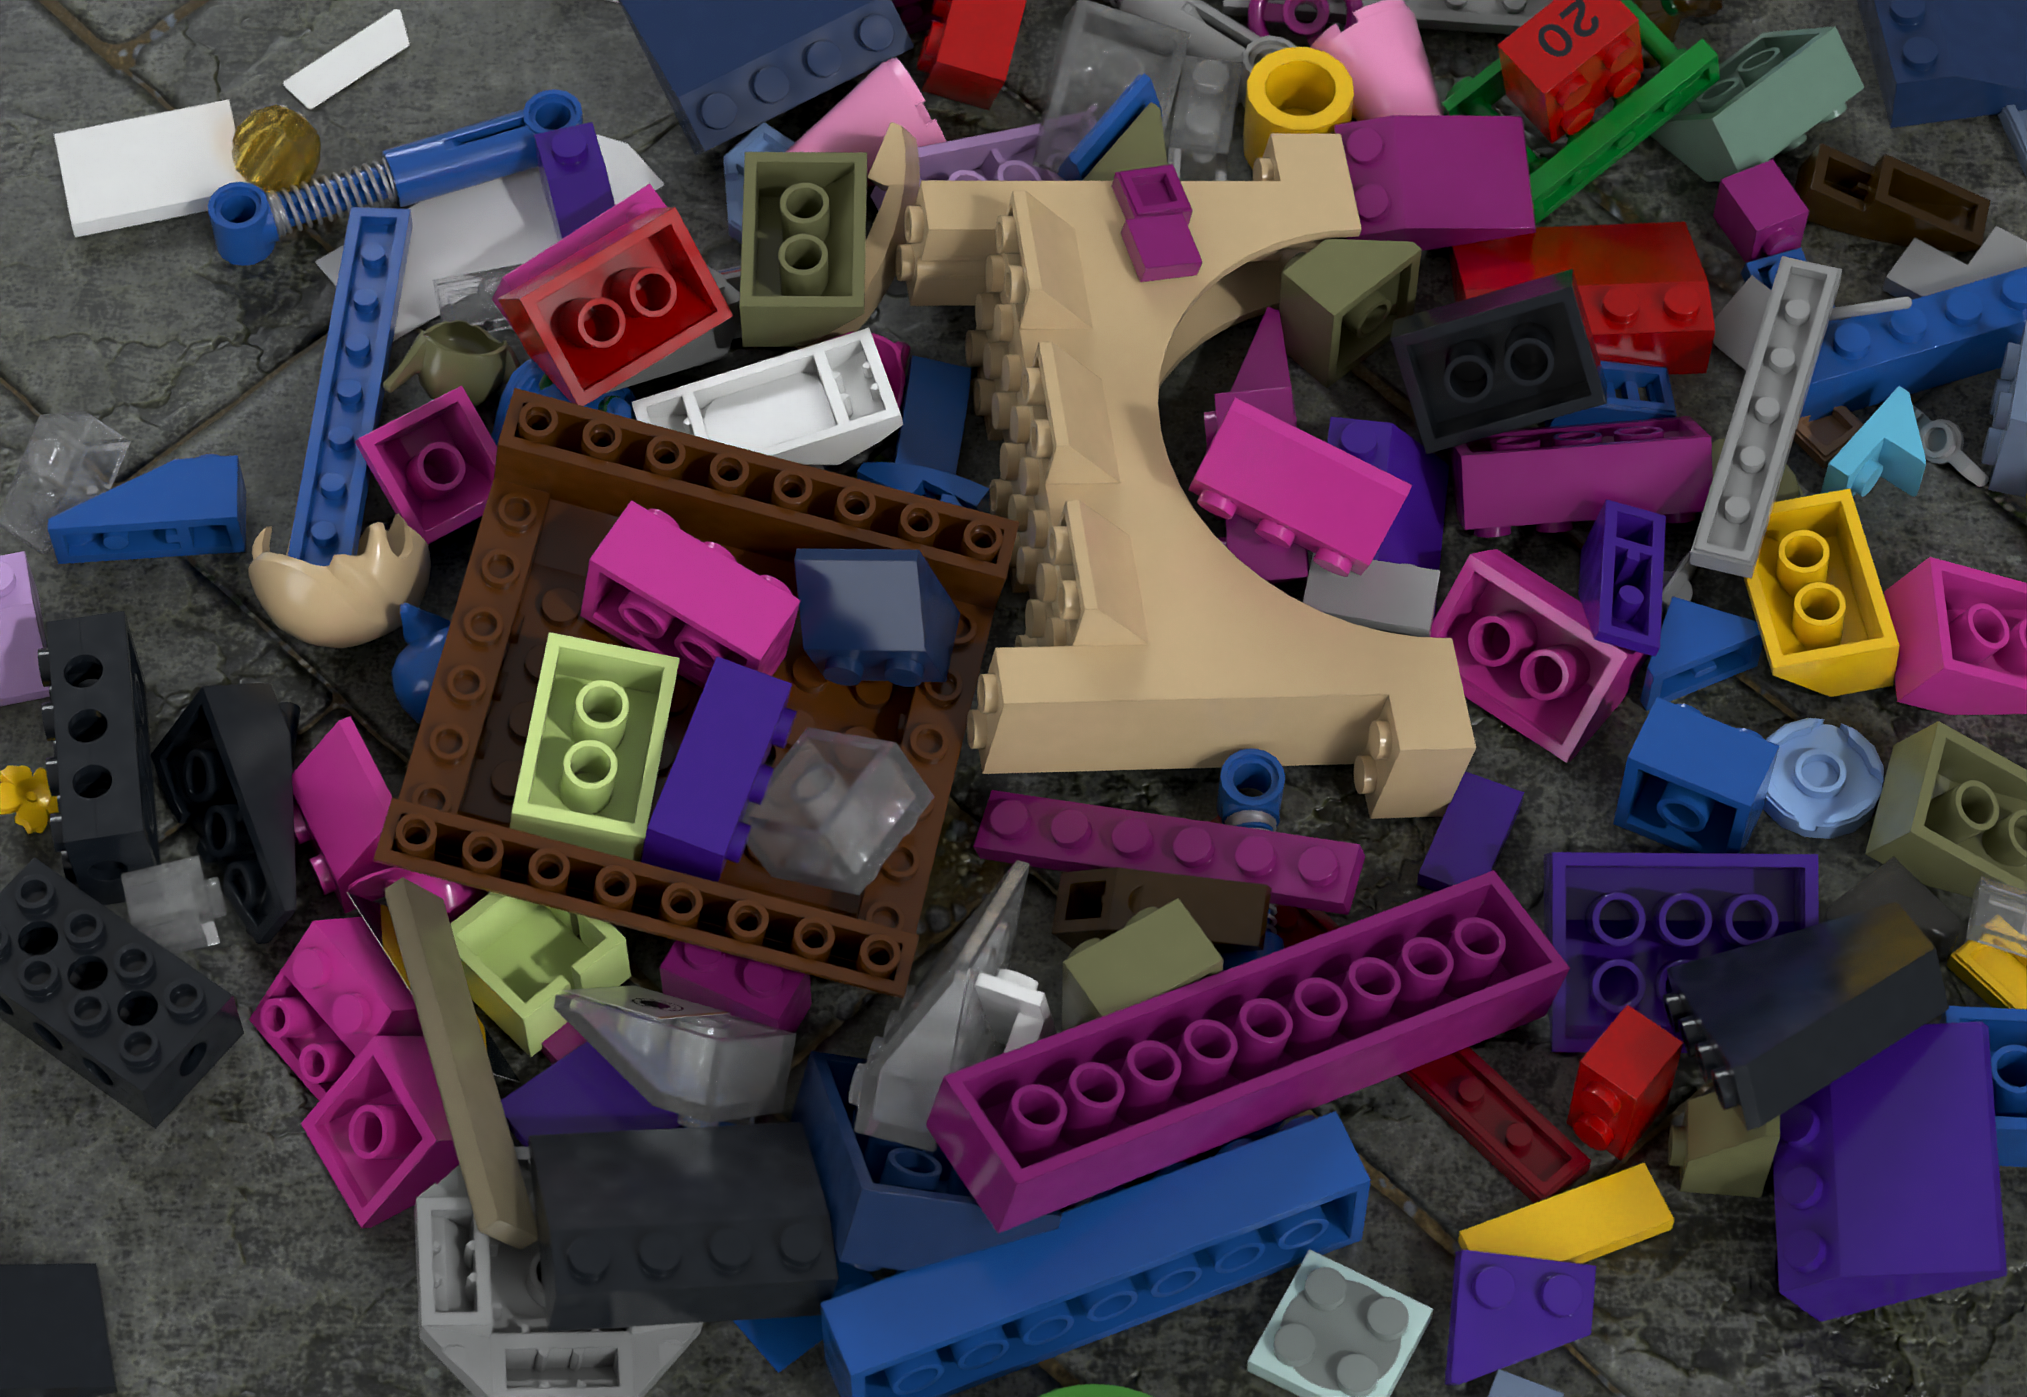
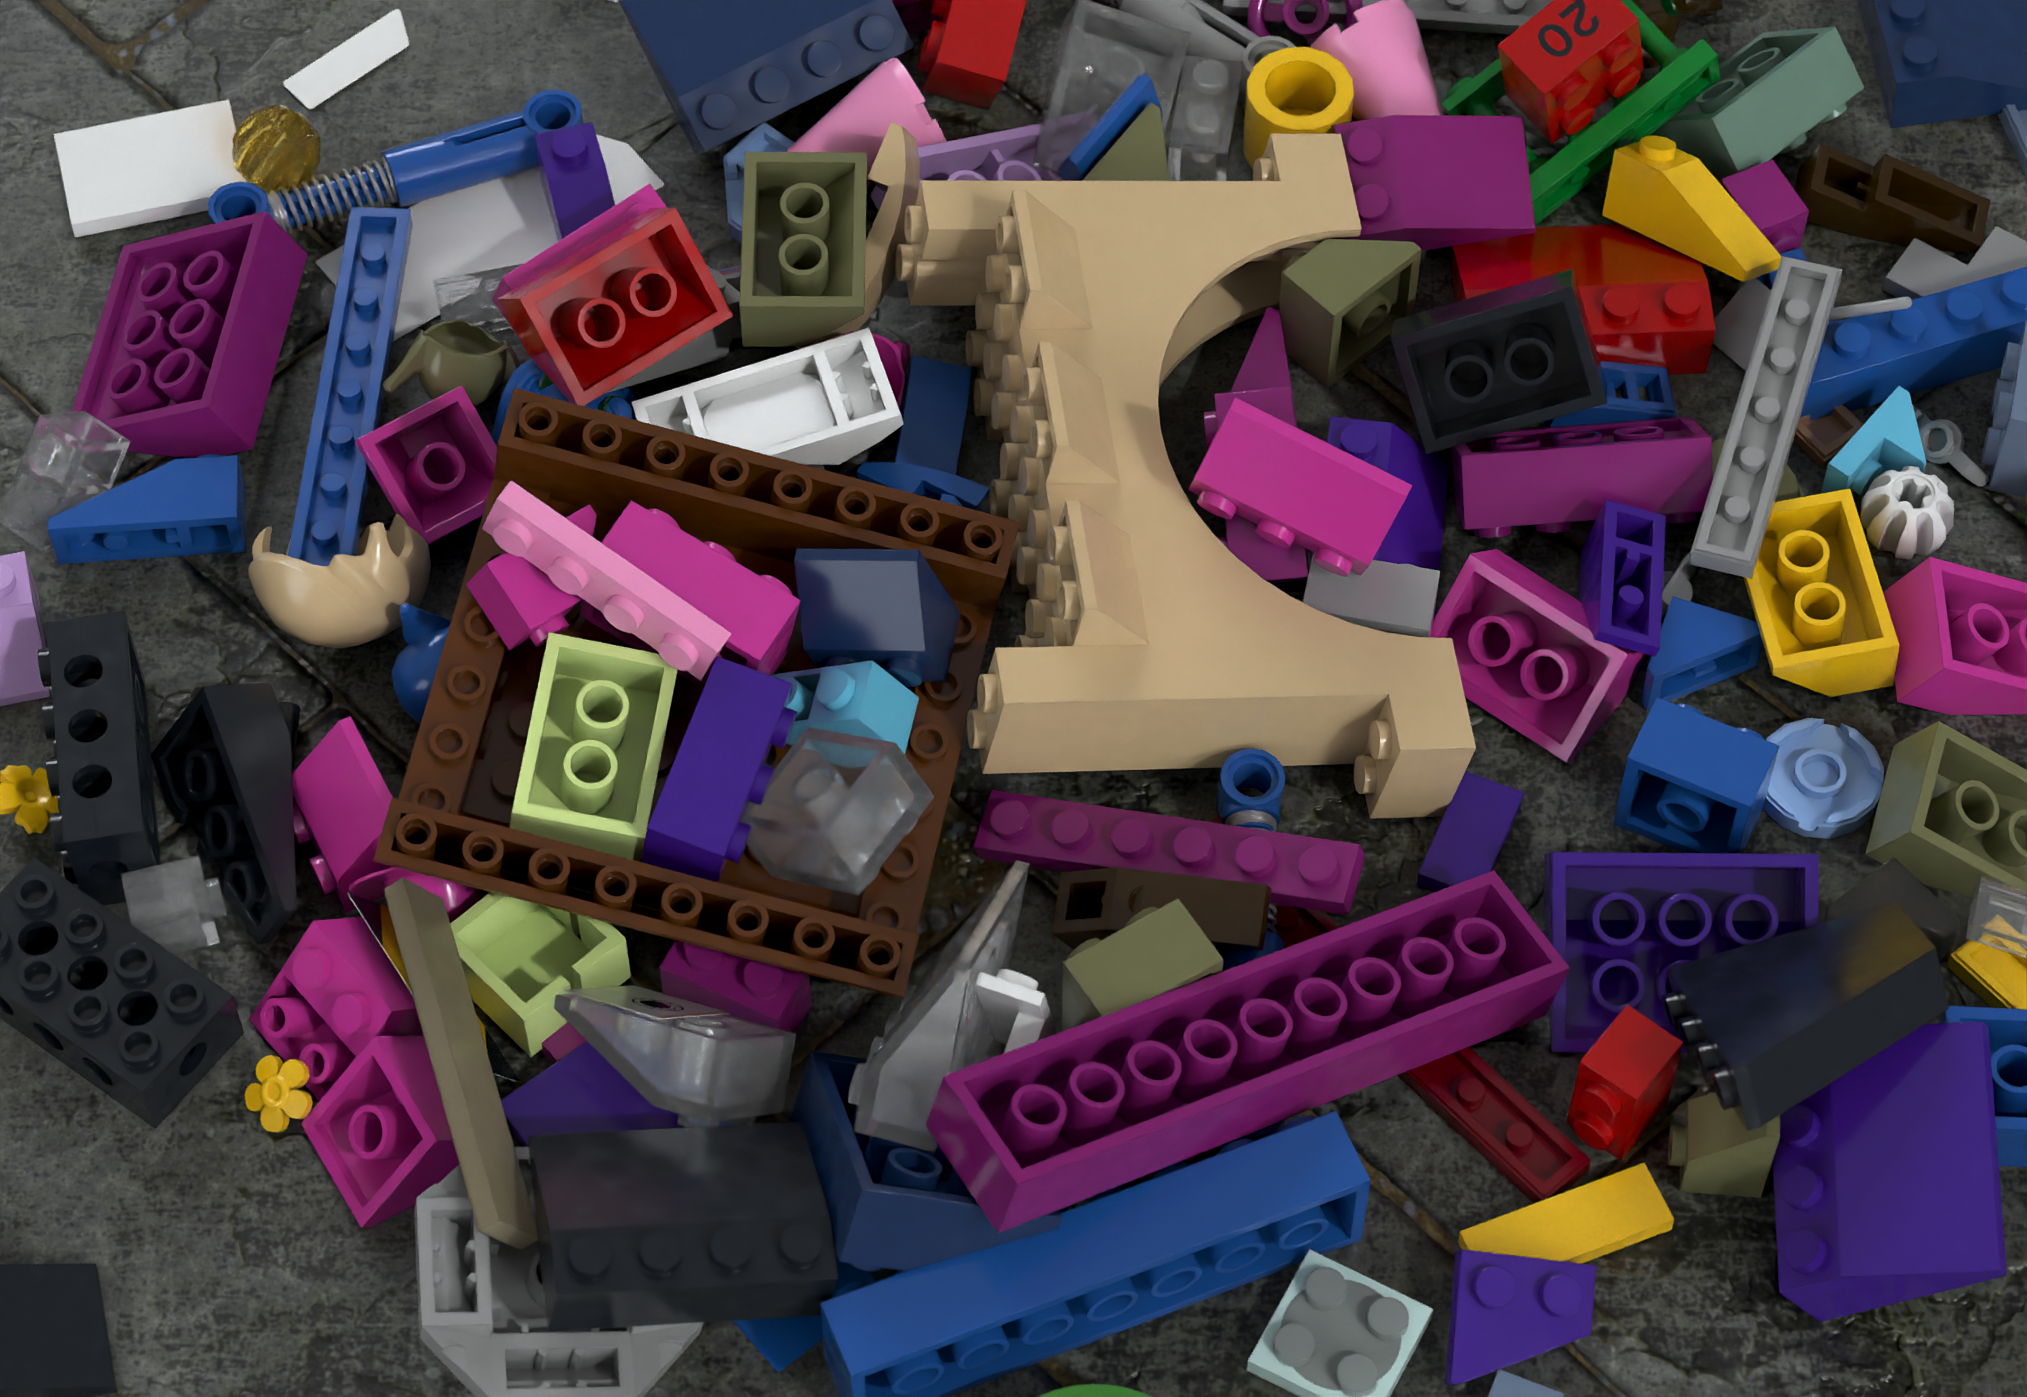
(193, 337): none -> magenta slope
(278, 1092): none -> yellow plant
(522, 597): none -> dark pink slope
(605, 580): none -> bright pink plate
(852, 701): none -> medium azure slope
(1151, 192): magenta tile -> none
(1161, 247): magenta tile -> none
(1685, 208): none -> yellow slope
(1907, 512): none -> white piece

